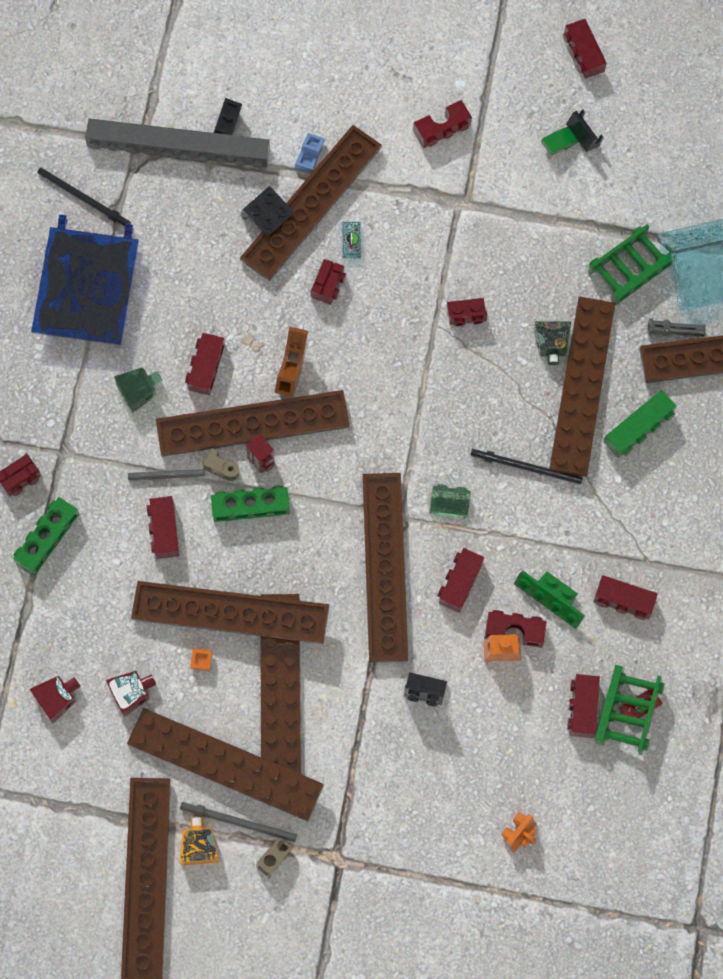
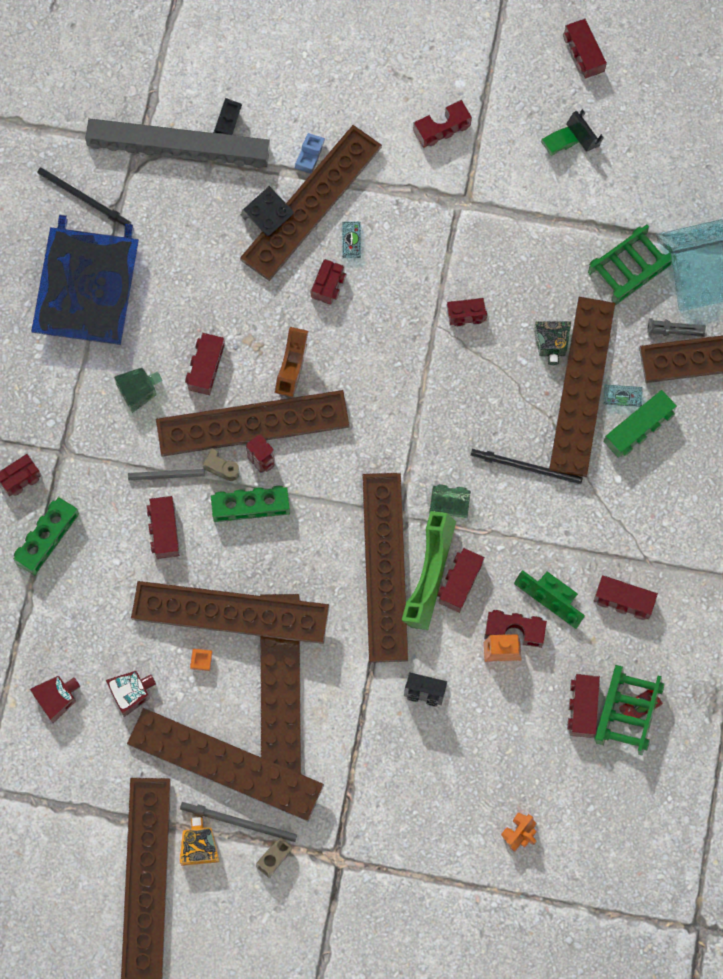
(438, 541): none -> bright green arch
(622, 395): none -> clear light blue tile

